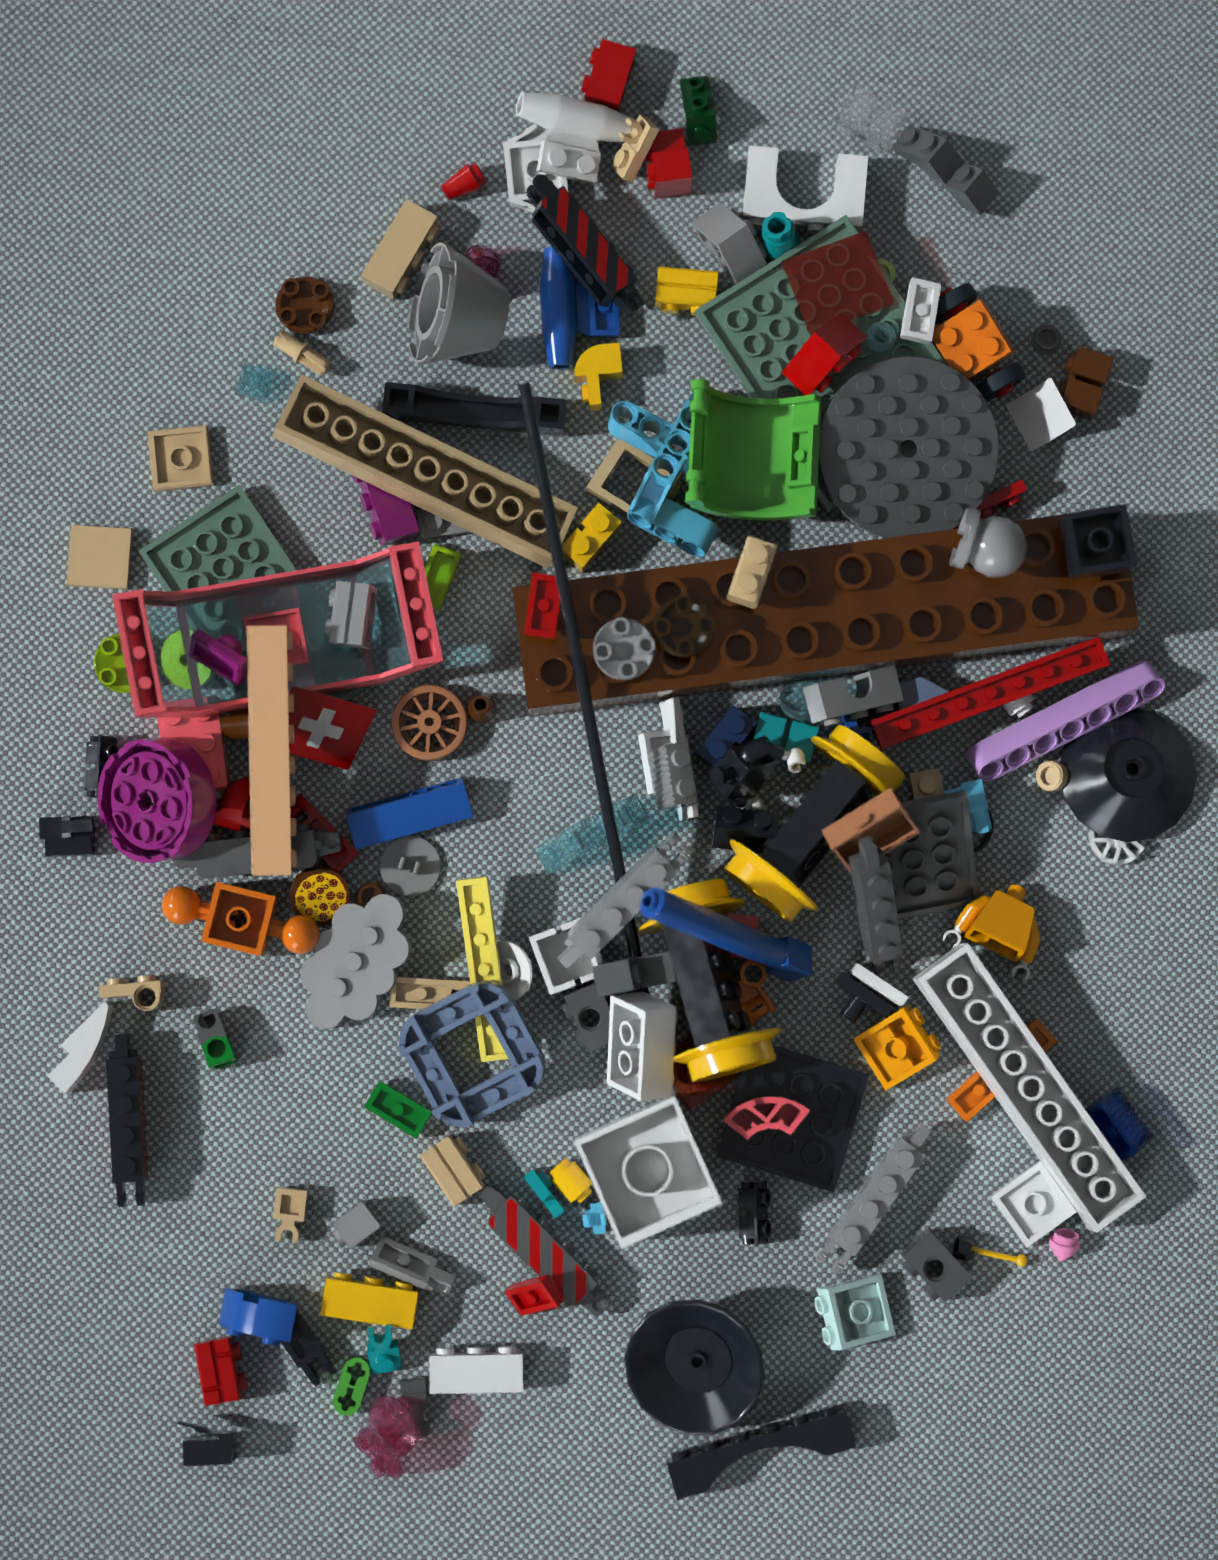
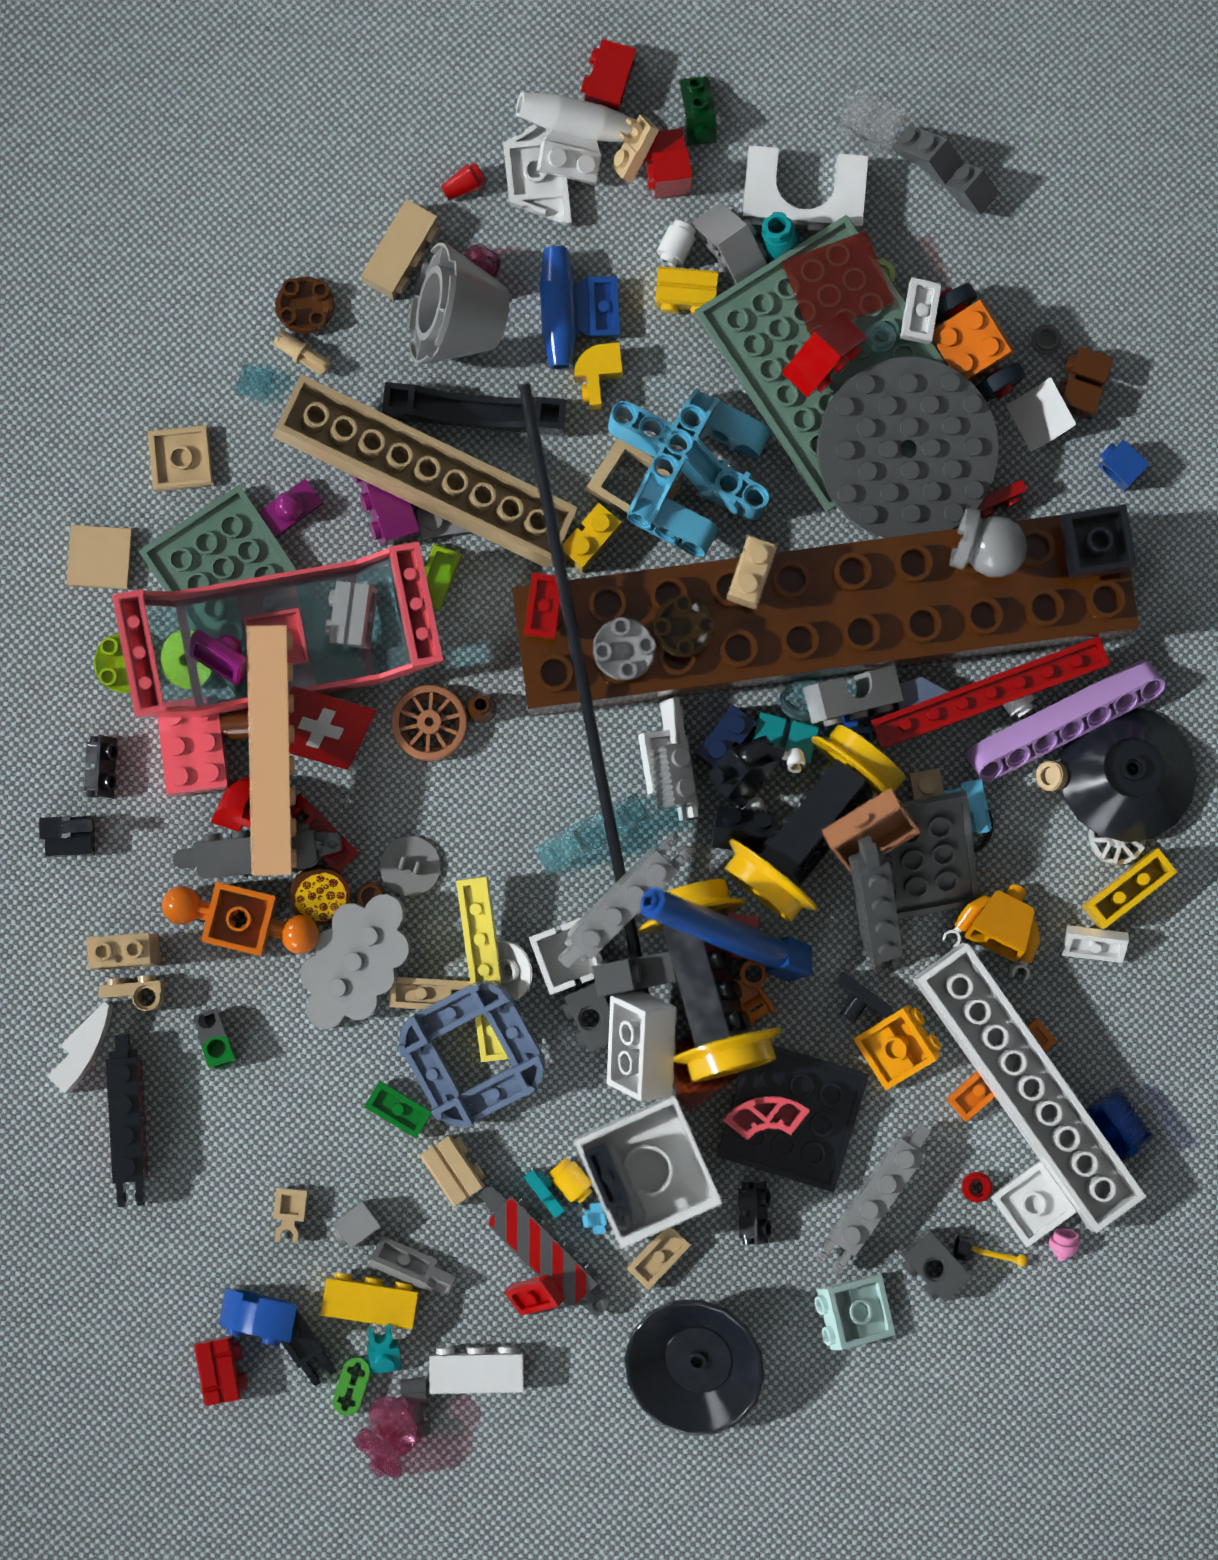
(123, 951): none -> tan window
(181, 796): magenta brick -> none
(211, 1449): black piece -> none
(290, 508): none -> magenta tile
(408, 813): blue brick -> none
(583, 246): black hinge -> none
(614, 1185): none -> black hinge
(658, 1257): none -> tan plate
(676, 243): none -> white brick
(697, 1470): black arch -> none
(753, 455): bright green hinge -> none
(878, 985): white tile -> none
(986, 1189): none -> red plate
(1095, 944): none -> white plate
(1122, 464): none -> blue brick
(1128, 889): none -> yellow brick

